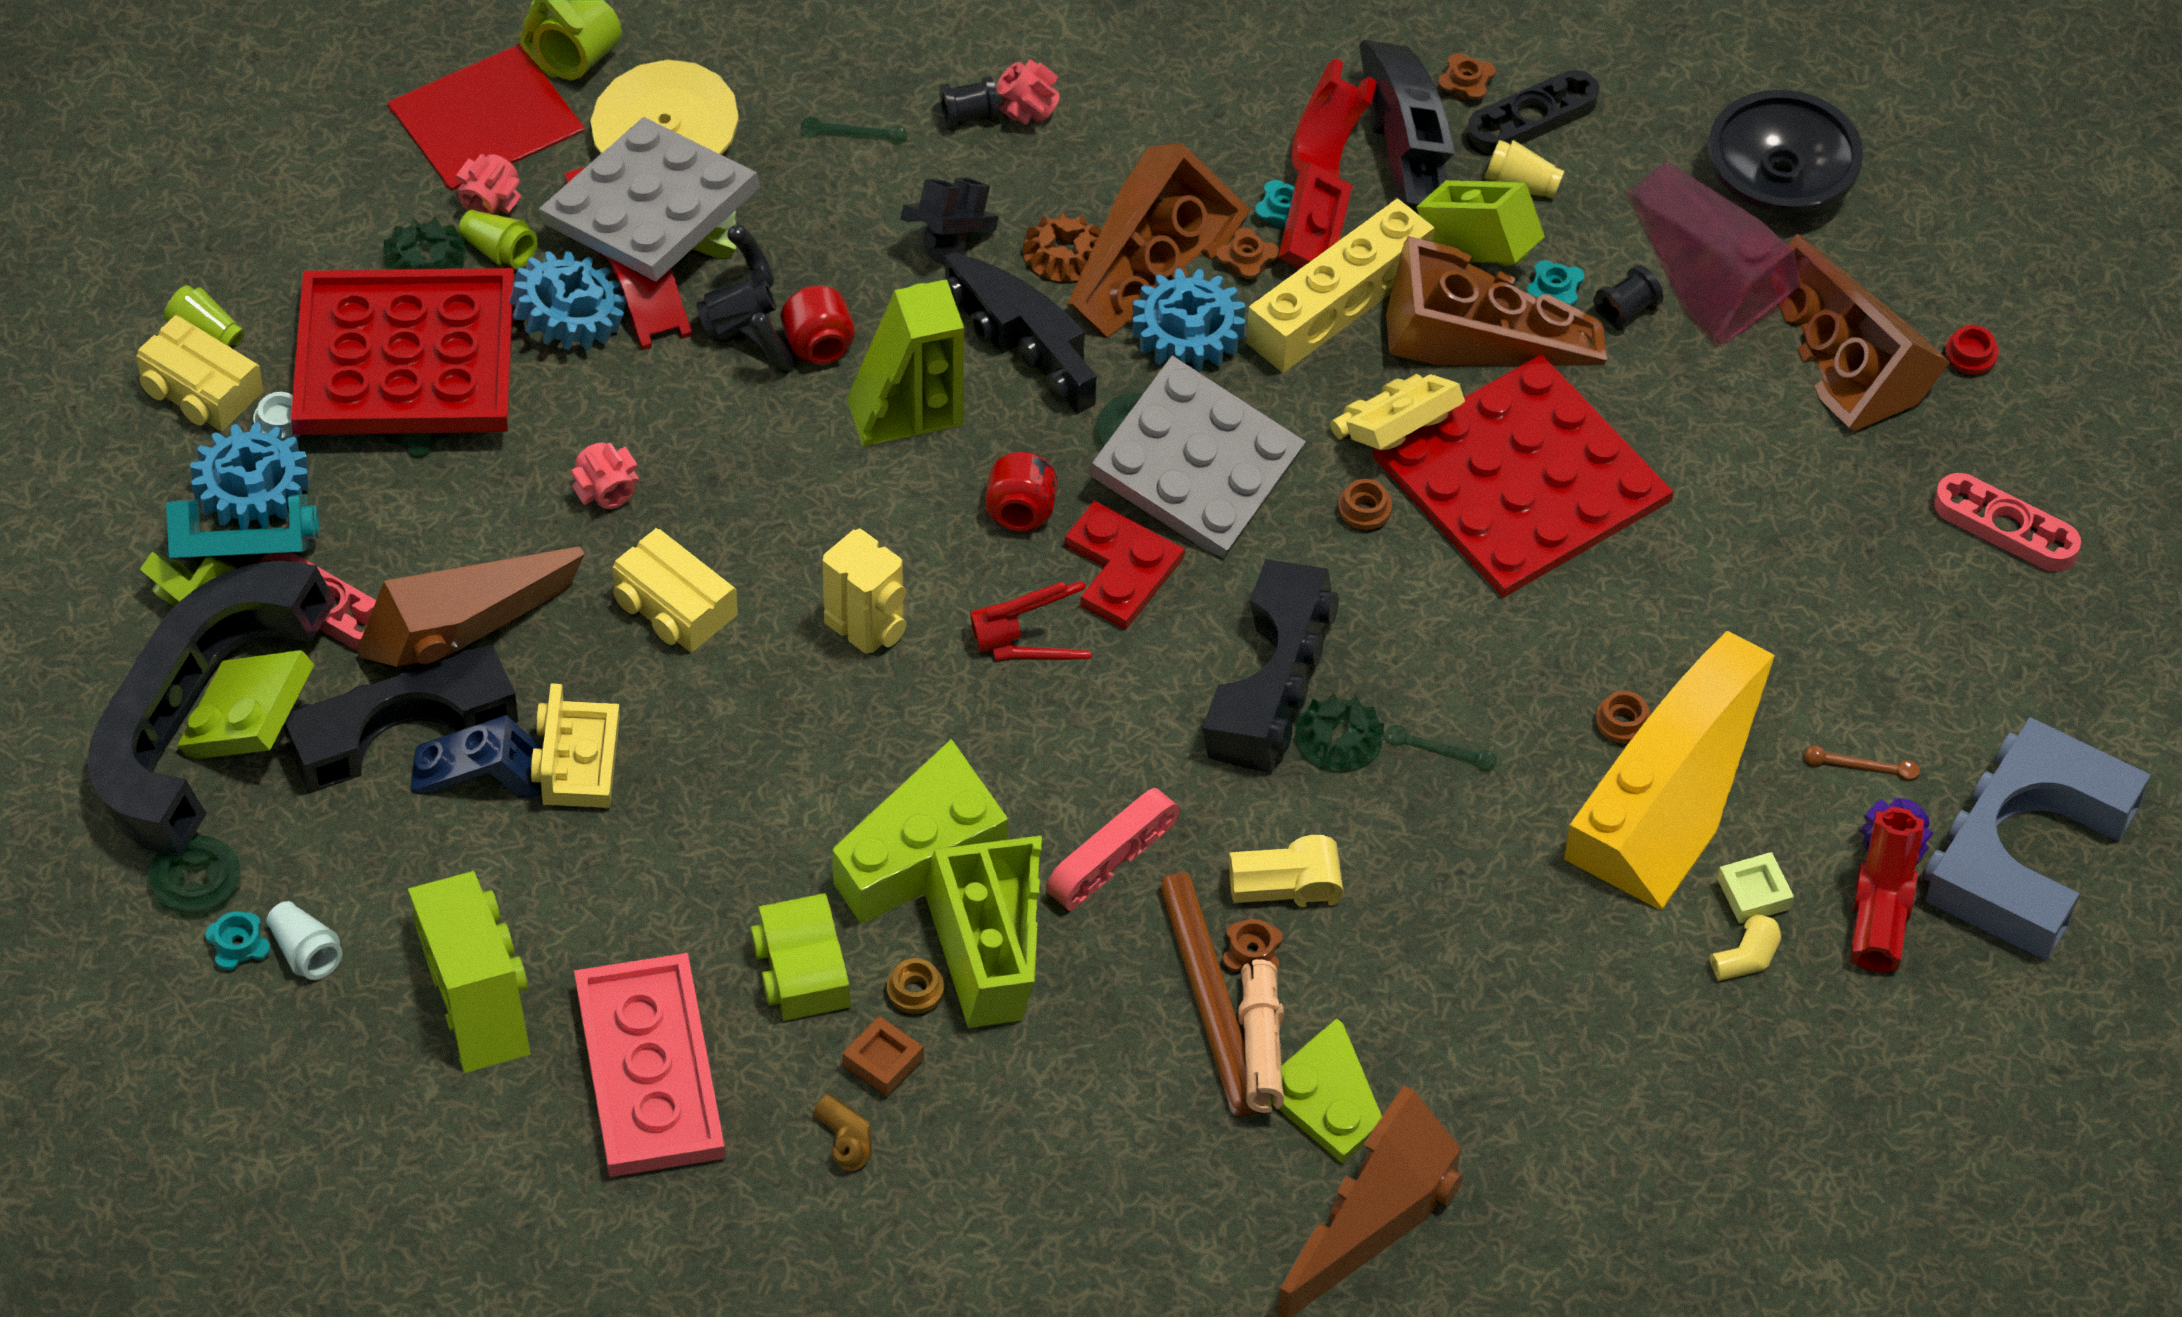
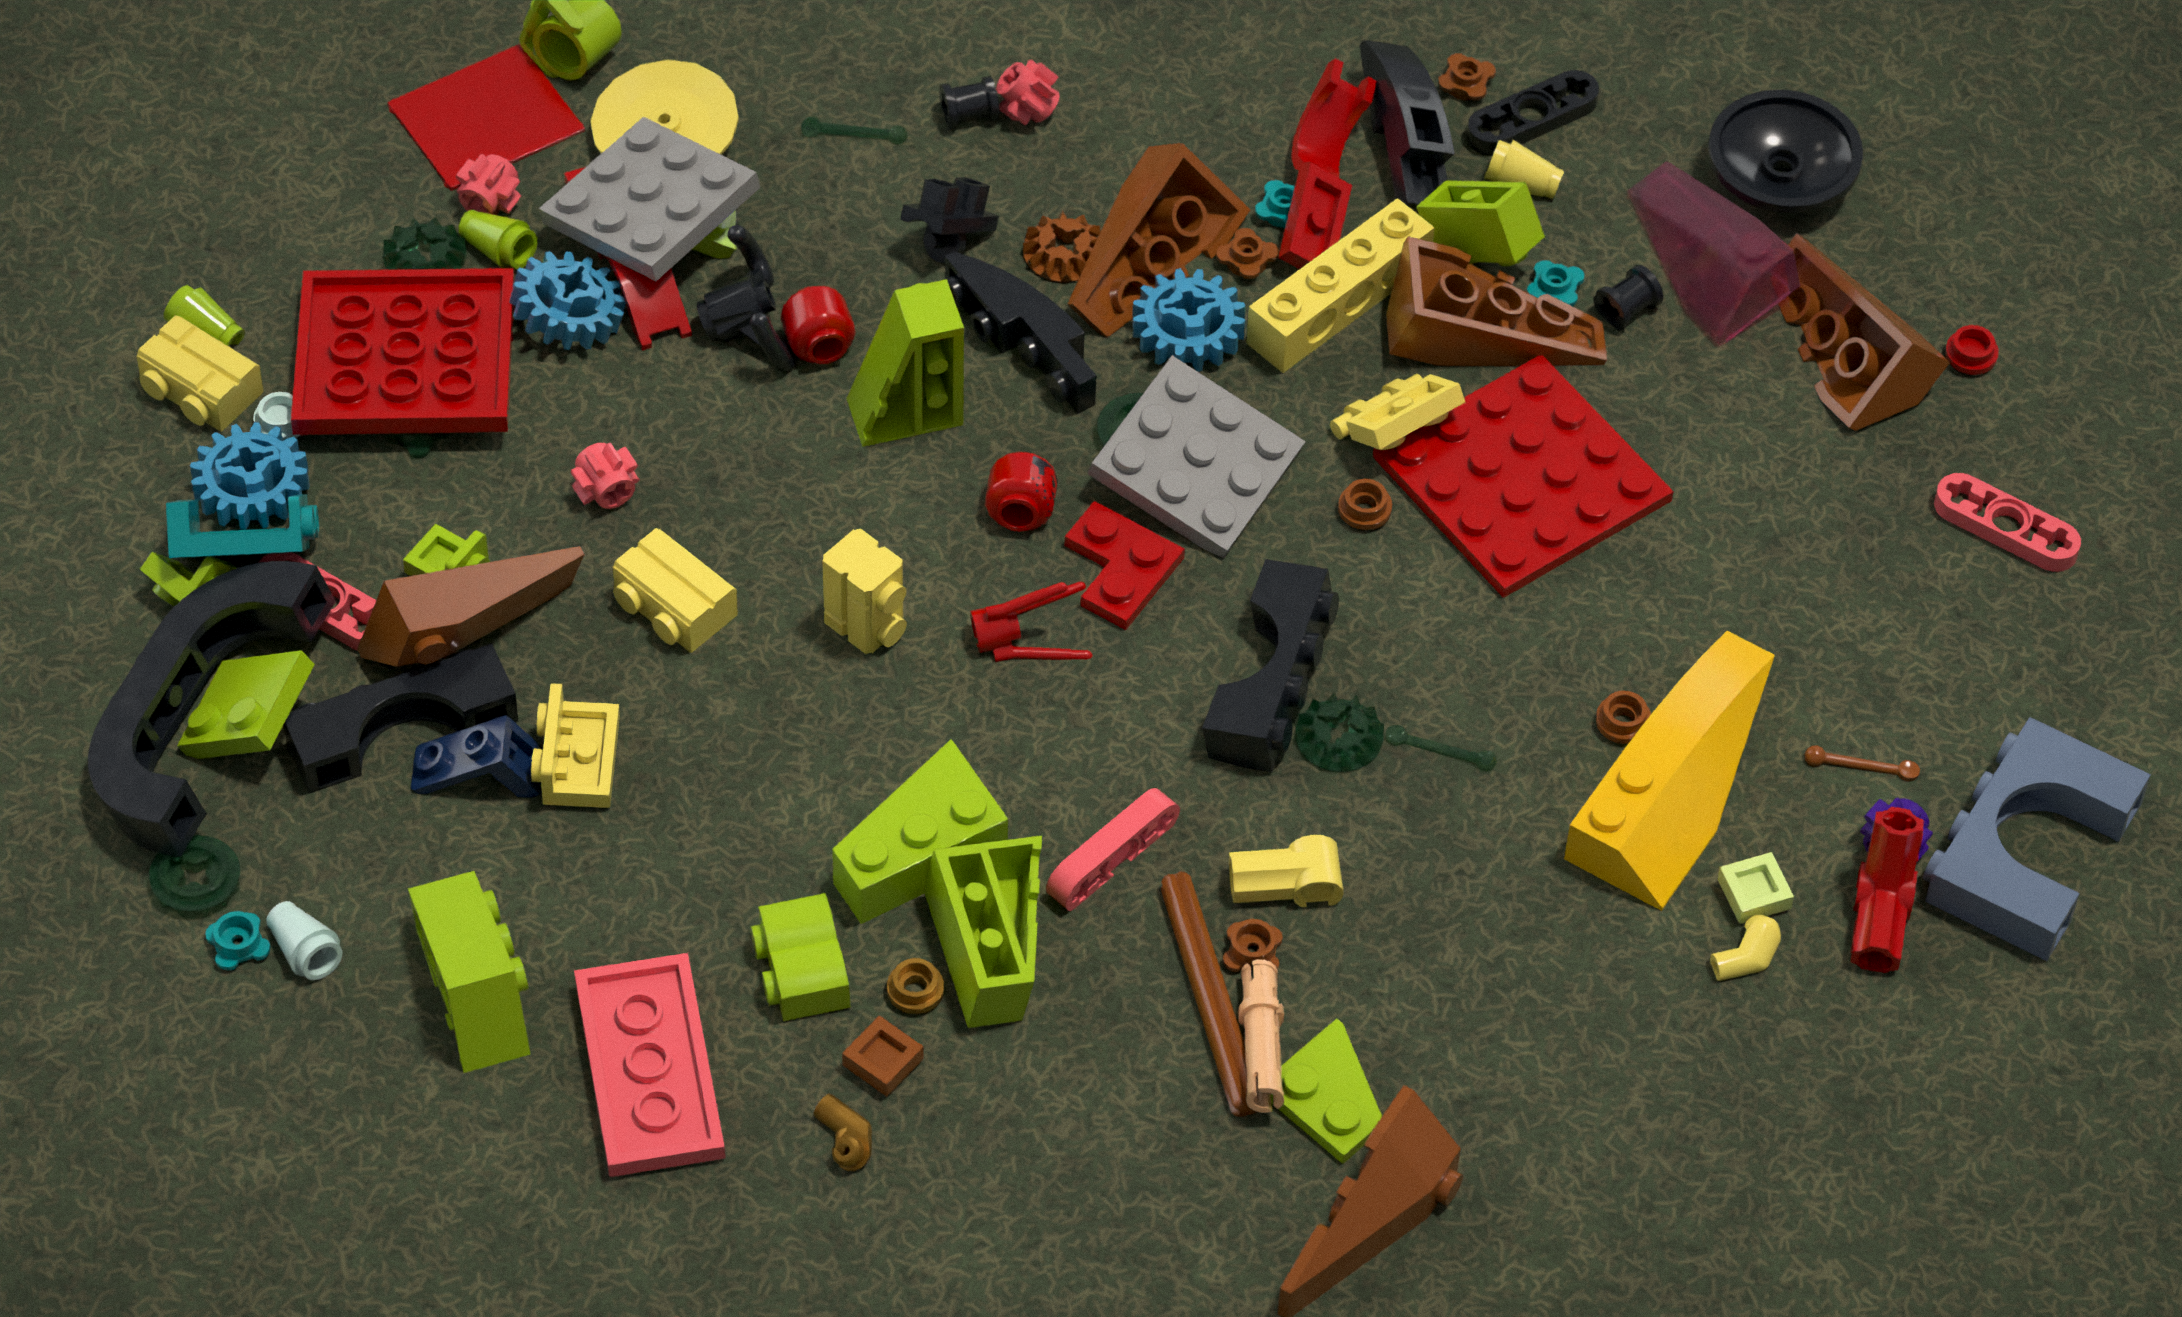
(445, 551): none -> lime bracket

